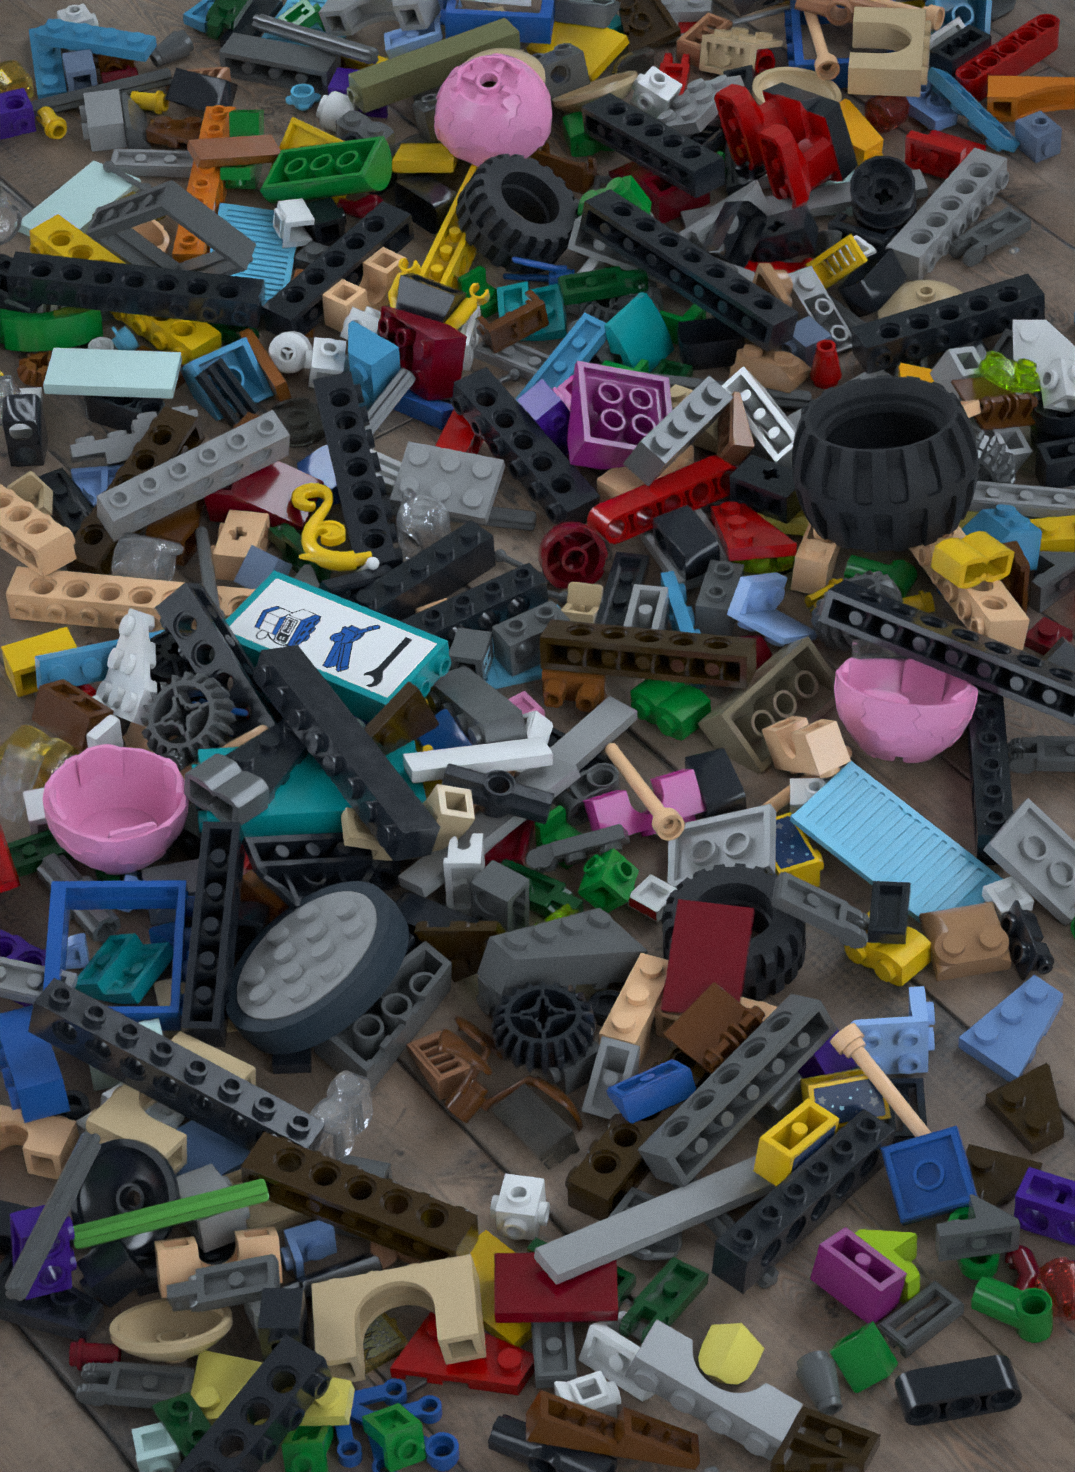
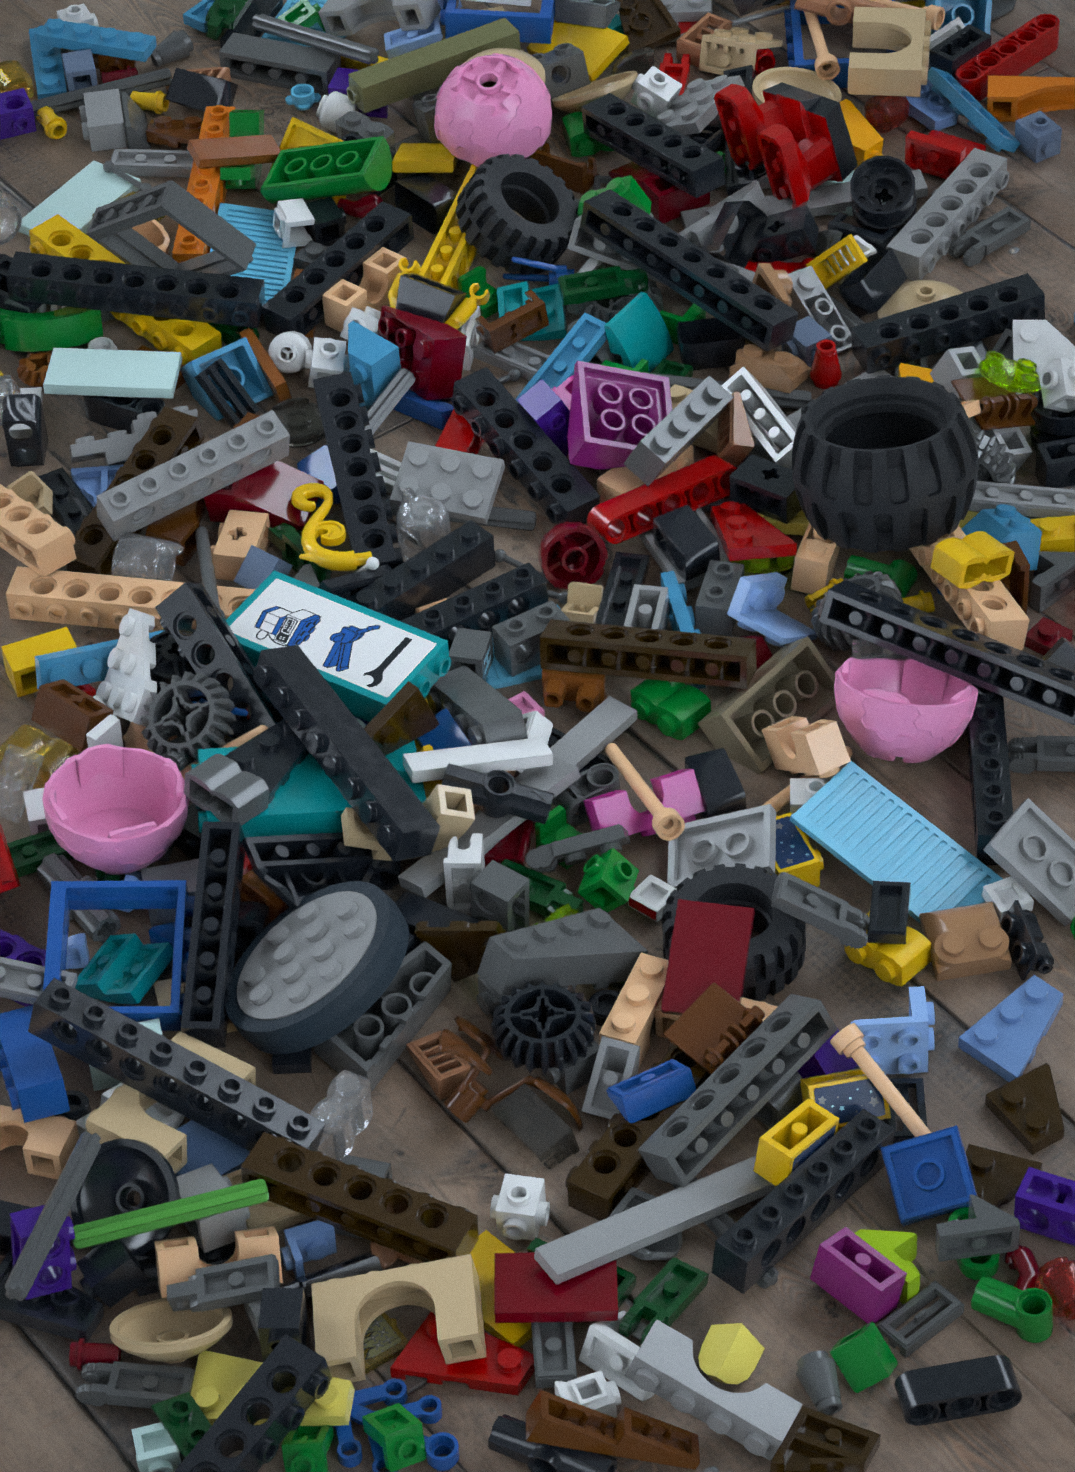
(124, 339): medium azure plate -> none

